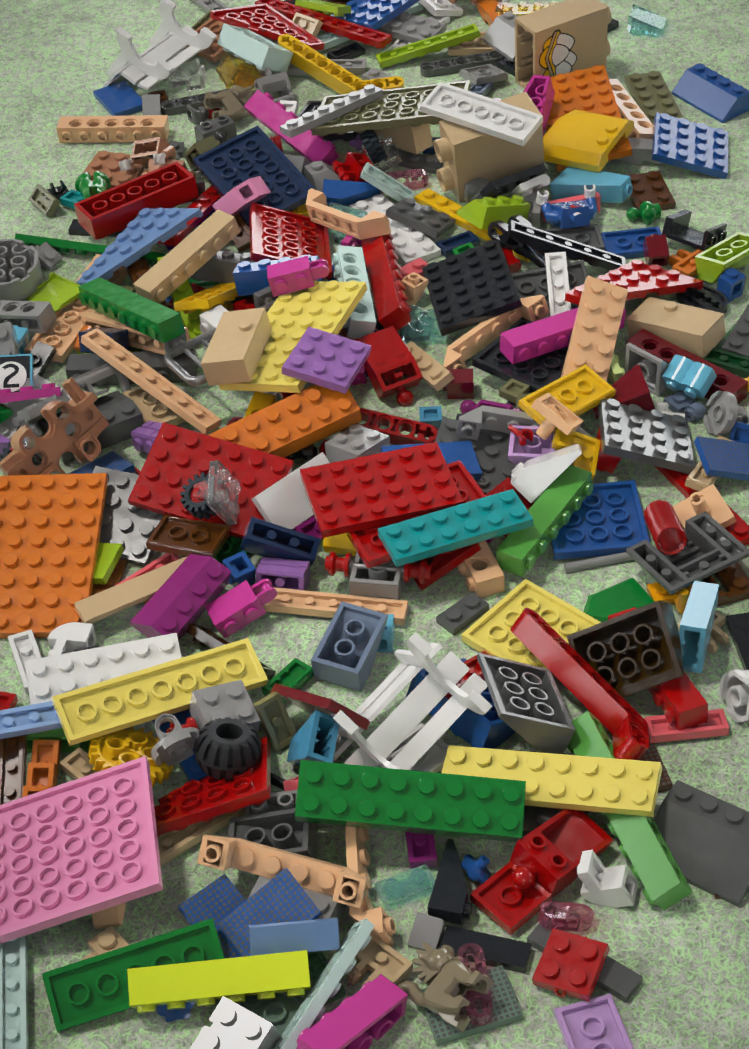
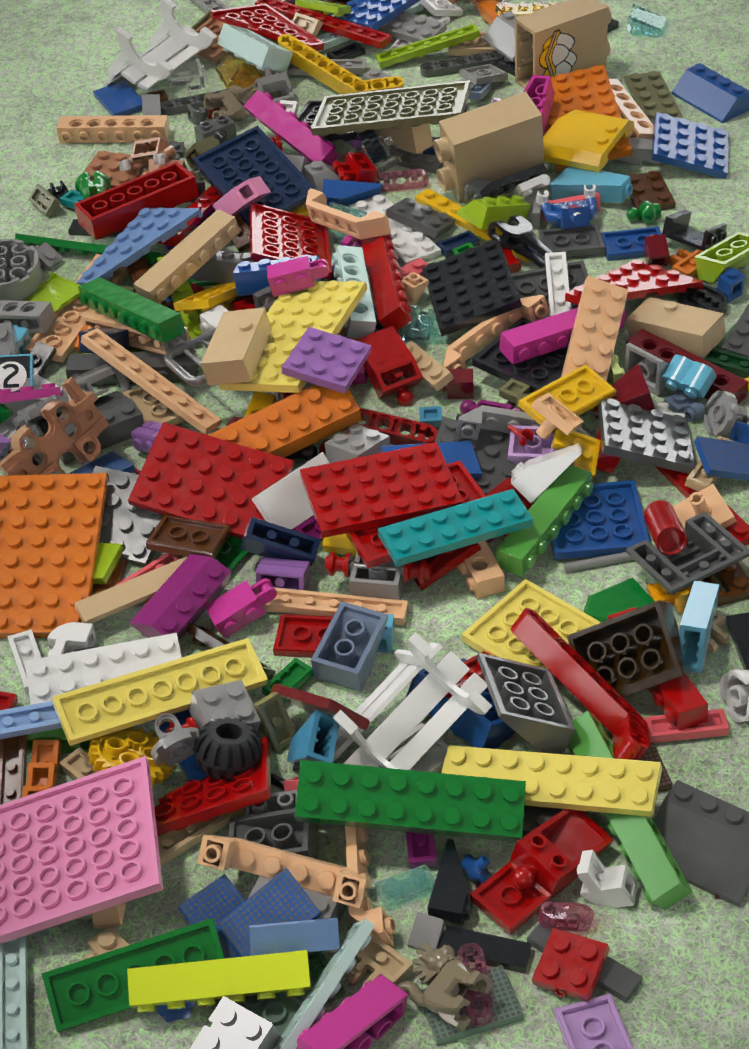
(213, 494): clear plate -> none
(241, 569): blue brick -> none
(299, 635): none -> red tile
(333, 110): light grey plate -> none
(386, 183): light aqua tile -> none
(462, 613): dark grey plate -> none
(481, 113): white plate -> none
(555, 243): black plate -> none

